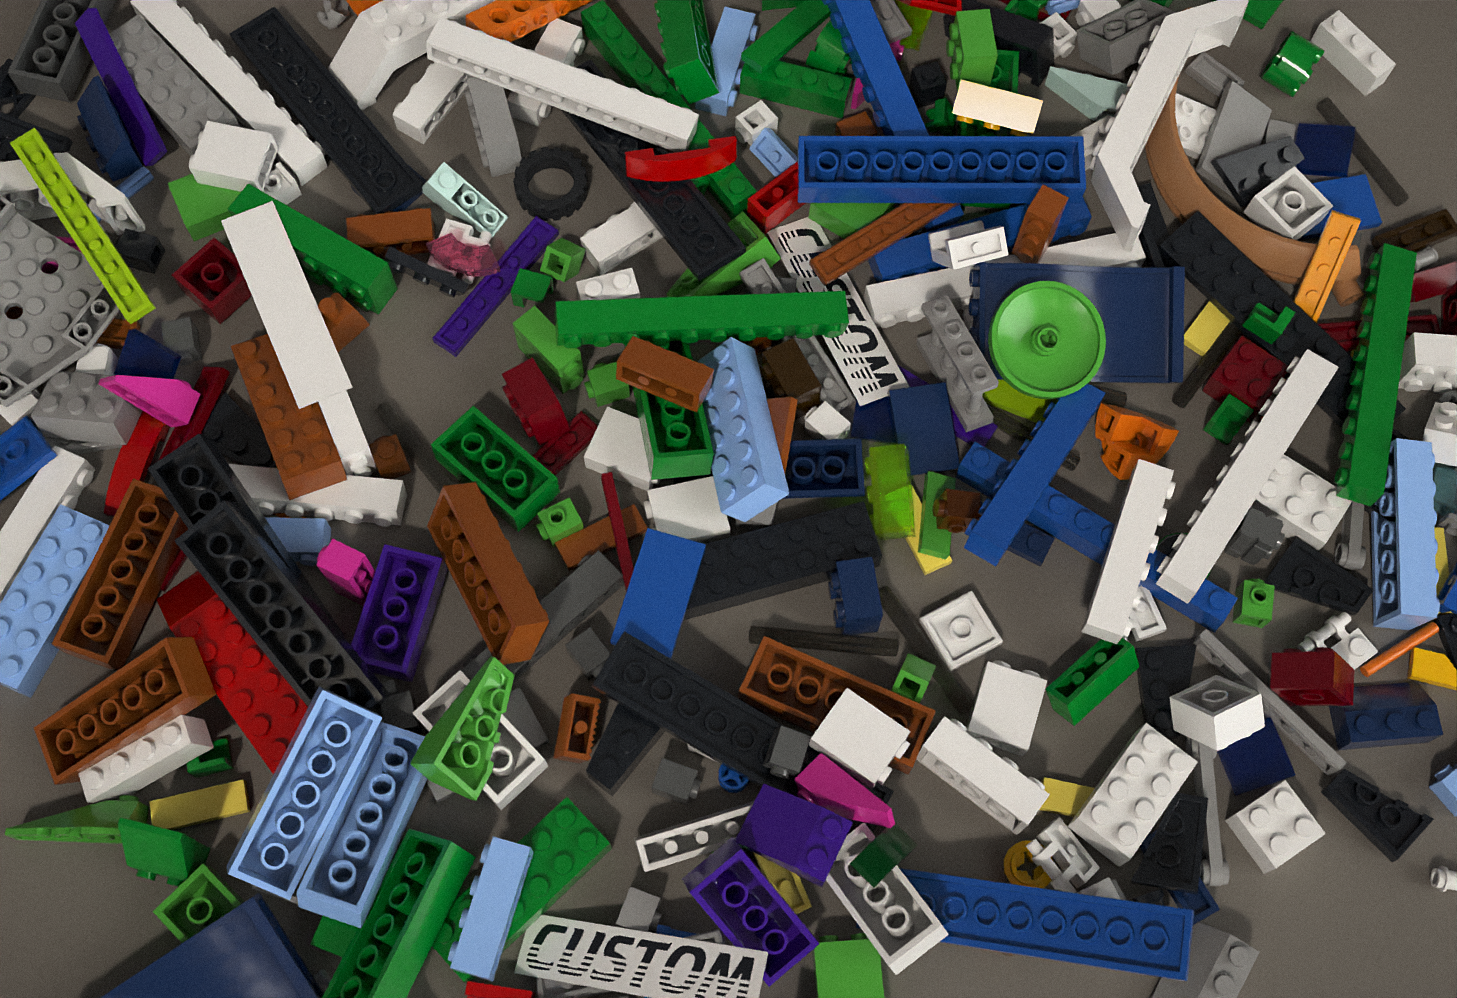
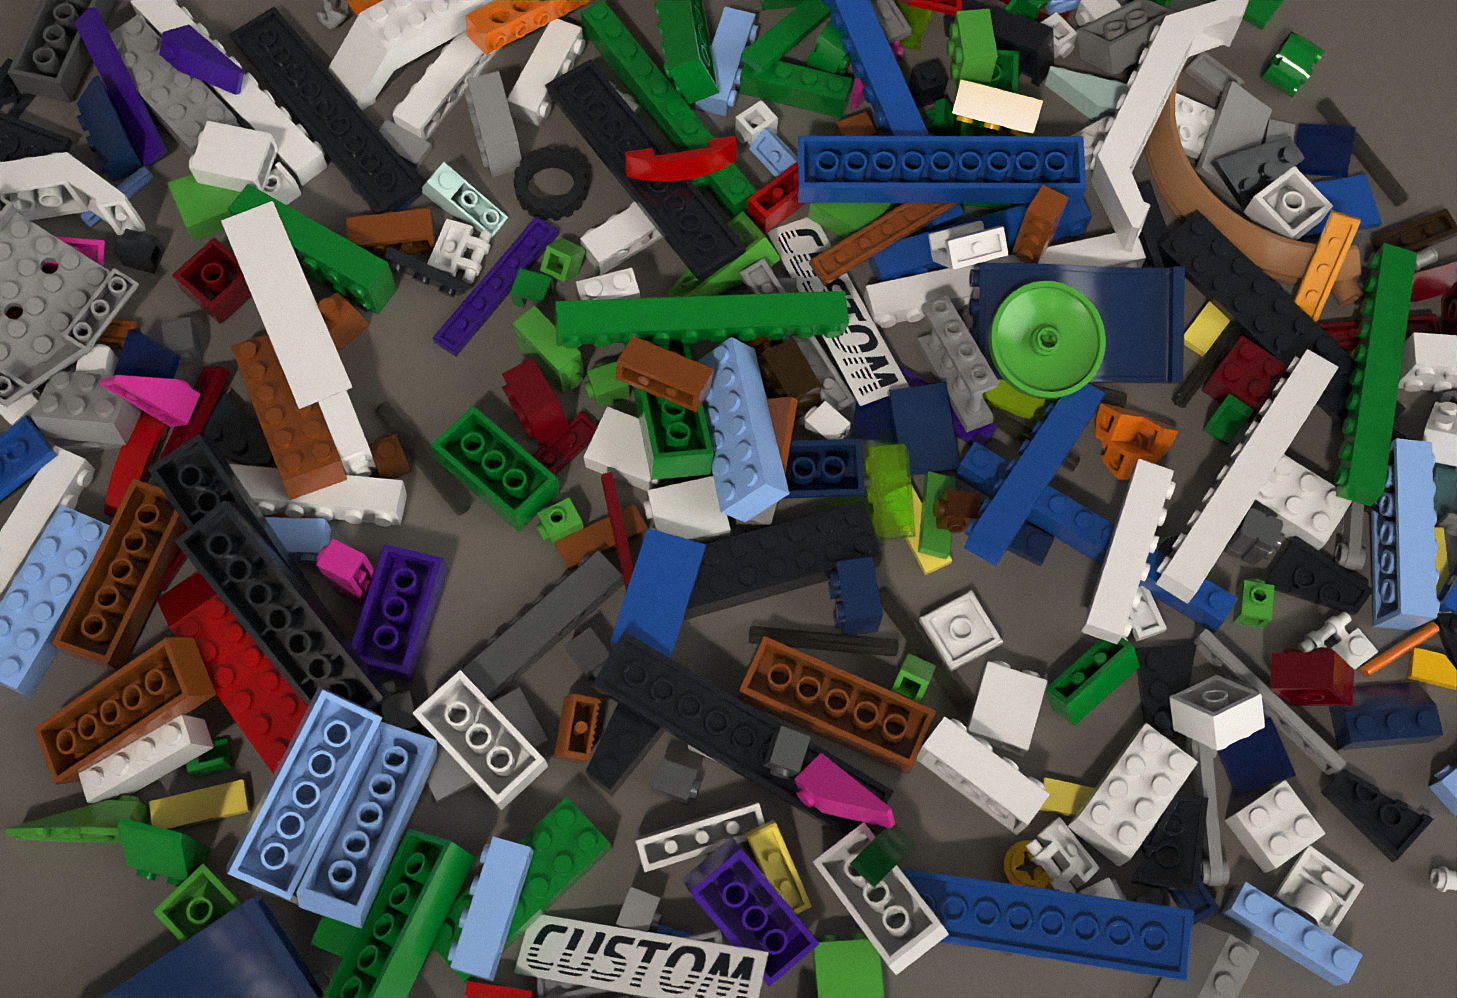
(83, 226): lime plate -> none
(199, 58): none -> dark purple slope
(407, 145): none -> light grey tile
(462, 741): bright green wedge -> none
(463, 258): clear pink tile -> none
(487, 573): dark orange brick -> none
(561, 85): white brick -> none
(730, 786): blue wheel -> none
(794, 833): dark purple slope -> none
(860, 739): white brick -> none
(1267, 323): green panel -> none
(1291, 934): none -> light blue brick
(1318, 890): none -> white plate
(1352, 53): white brick -> none

